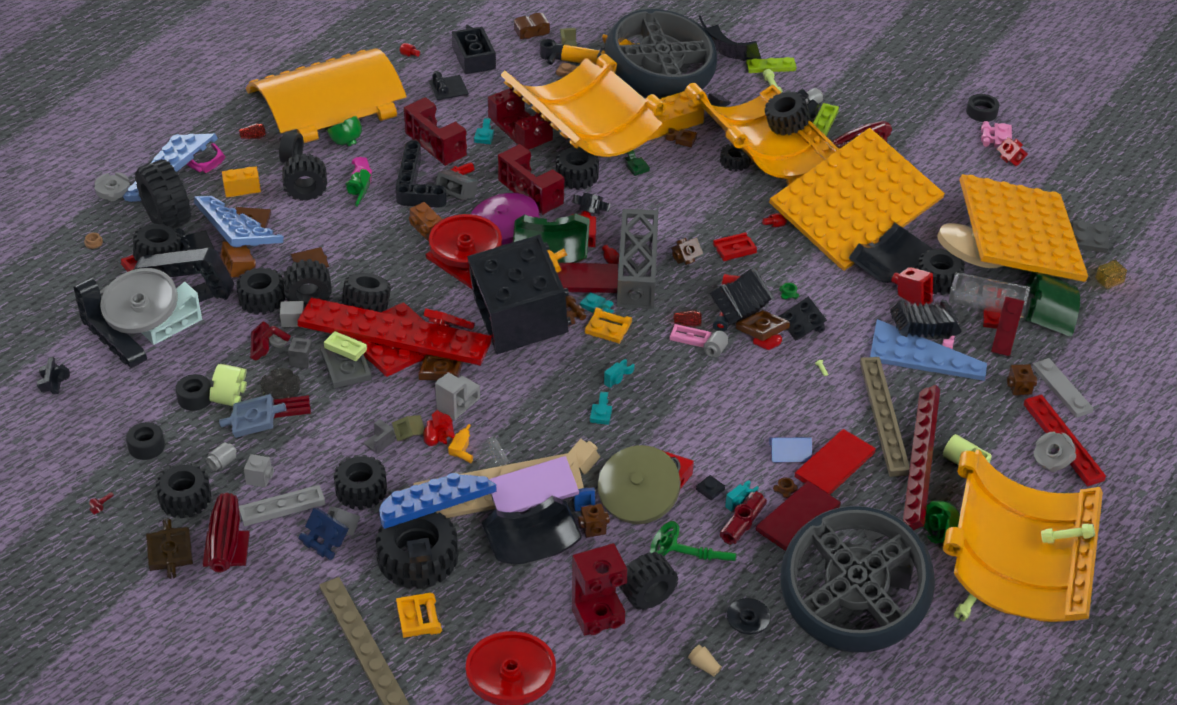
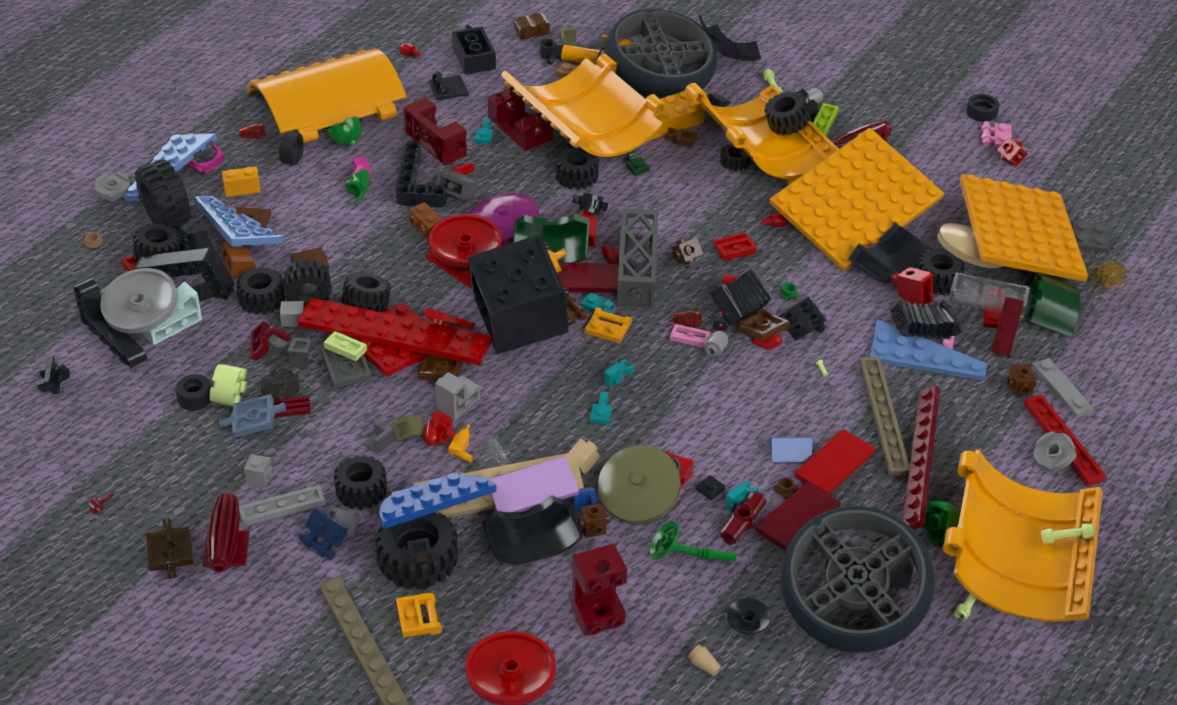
(147, 449): black tyre -> none
(186, 501): black tyre -> none
(221, 456): light grey brick -> none
(304, 166): black tyre -> none
(516, 175): dark red plate -> none
(649, 581): black tyre -> none
(774, 64): lime plate -> none
(957, 445): yellowish green piece -> none

